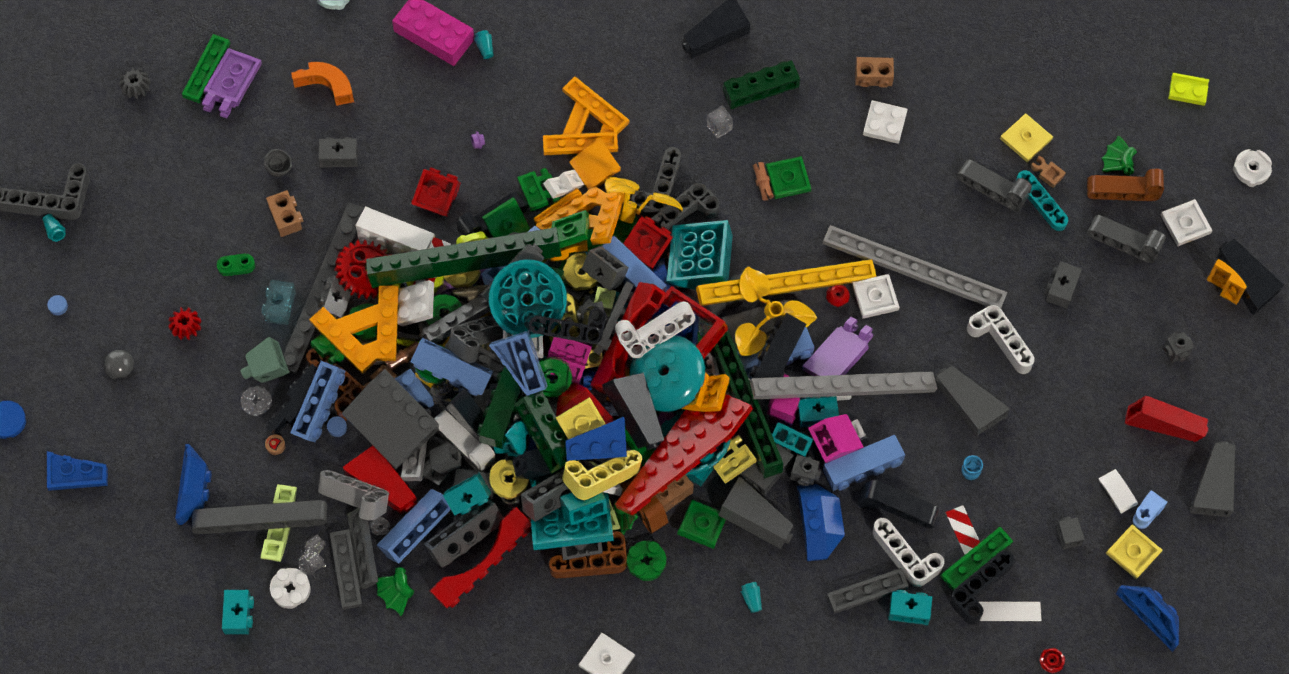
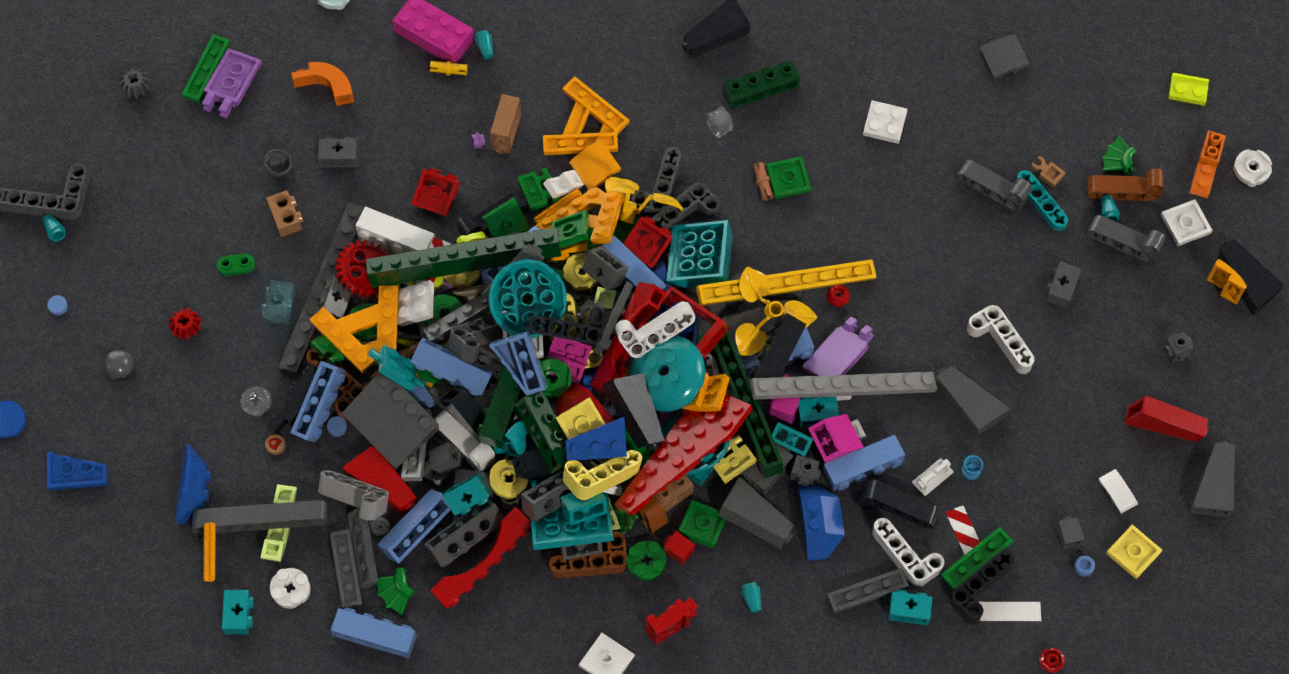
(209, 552): none -> light orange axle
(265, 362): sand green torso -> none
(311, 559): clear piece -> none
(373, 632): none -> medium blue brick
(396, 367): none -> teal plate
(448, 68): none -> yellow pin
(505, 124): none -> medium nougat window
(670, 621): none -> red hips
(678, 547): none -> red brick
(874, 67): medium nougat brick -> none
(875, 296): white plate -> none
(914, 267): light grey plate -> none
(933, 476): none -> white hinge
(1004, 56): none -> dark grey slope
(1026, 137): light yellow plate -> none
(1084, 566): none -> medium blue tile
(1109, 208): none -> teal cone
(1149, 508): light blue piece -> none
(1153, 611): blue wedge -> none
(1207, 164): none -> orange slope

